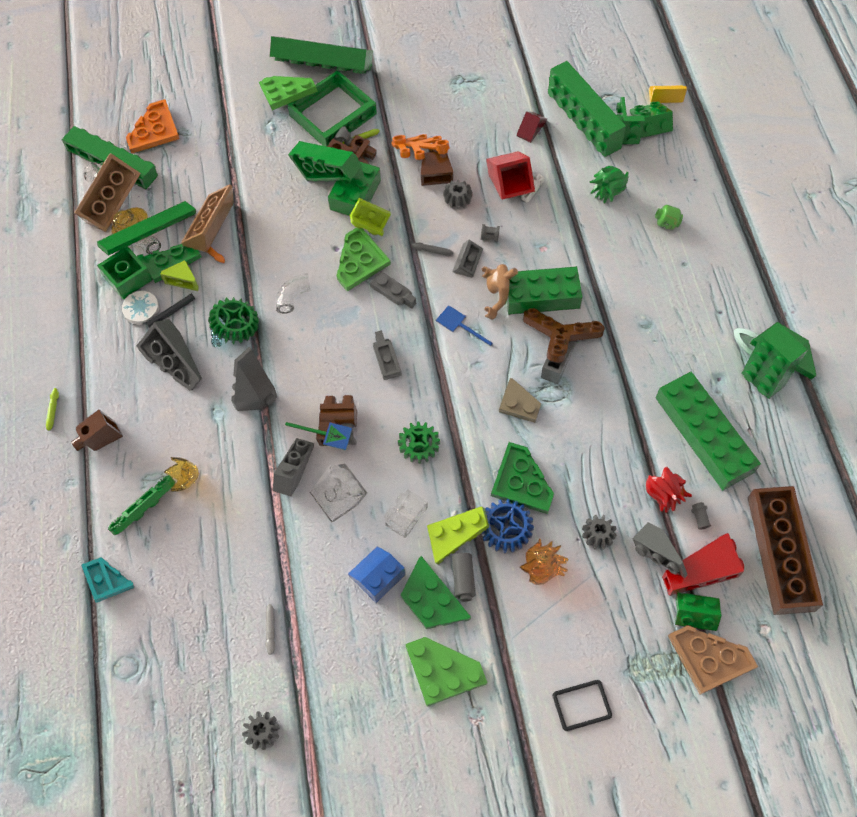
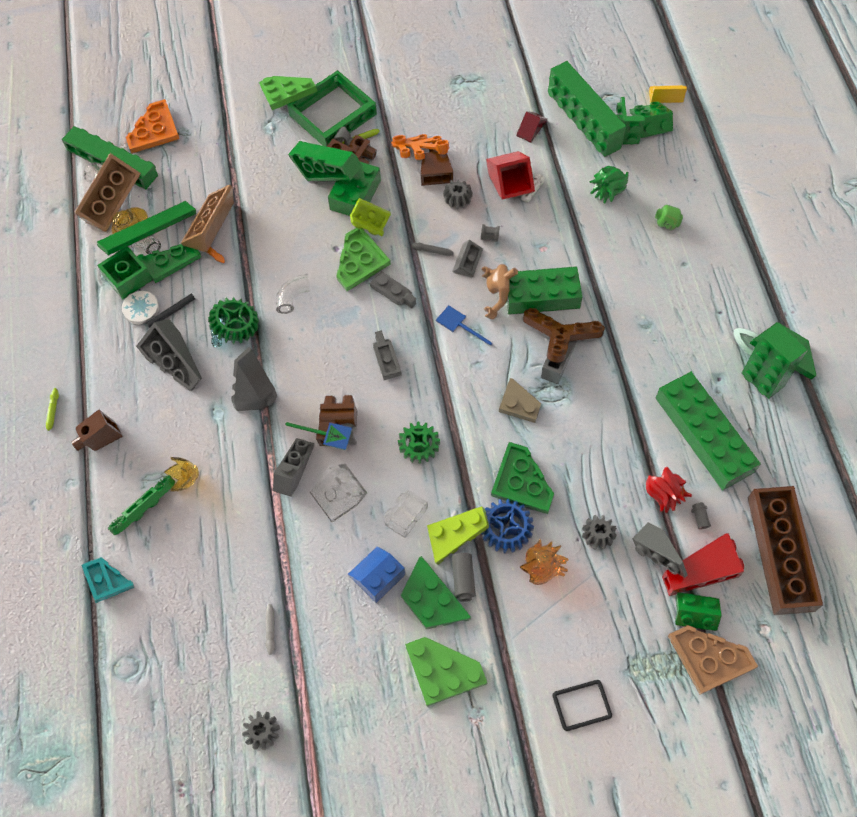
(180, 276): lime slope -> none
(318, 53): green brick -> none

